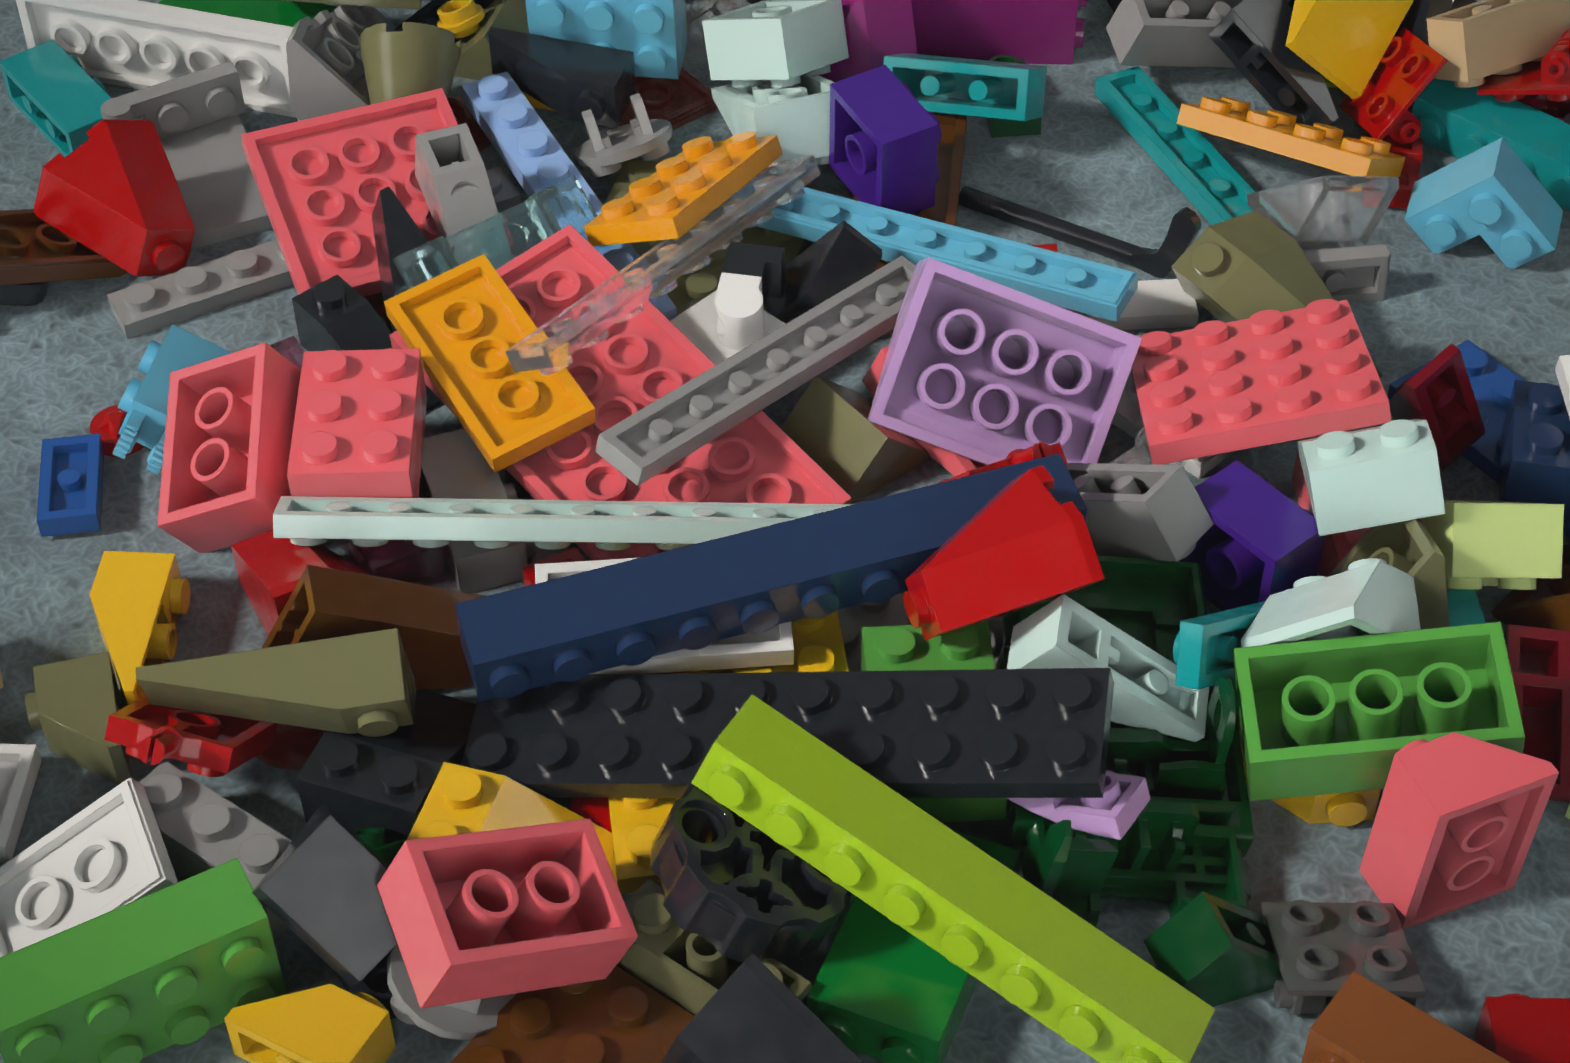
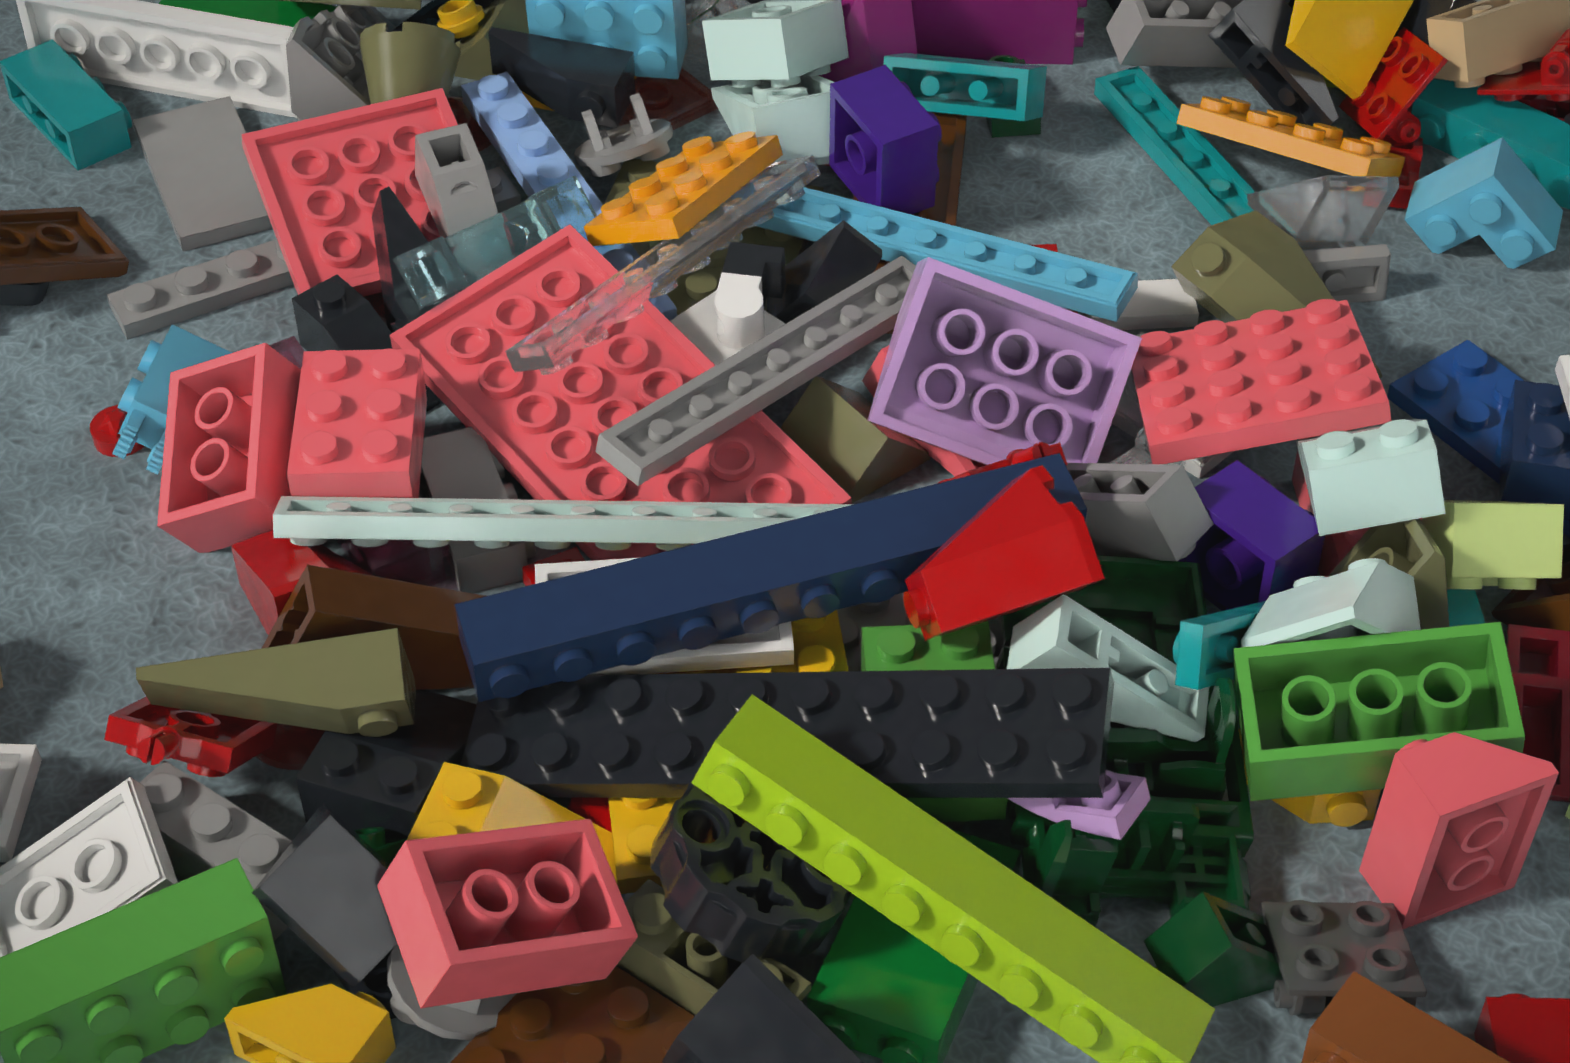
(70, 485): blue plate -> none
(73, 710): olive slope -> none
(119, 199): red slope -> none
(137, 610): yellow slope -> none
(183, 101): light grey plate -> none
(463, 329): light orange plate -> none
(1155, 262): black piece -> none
(1447, 402): dark red slope -> none

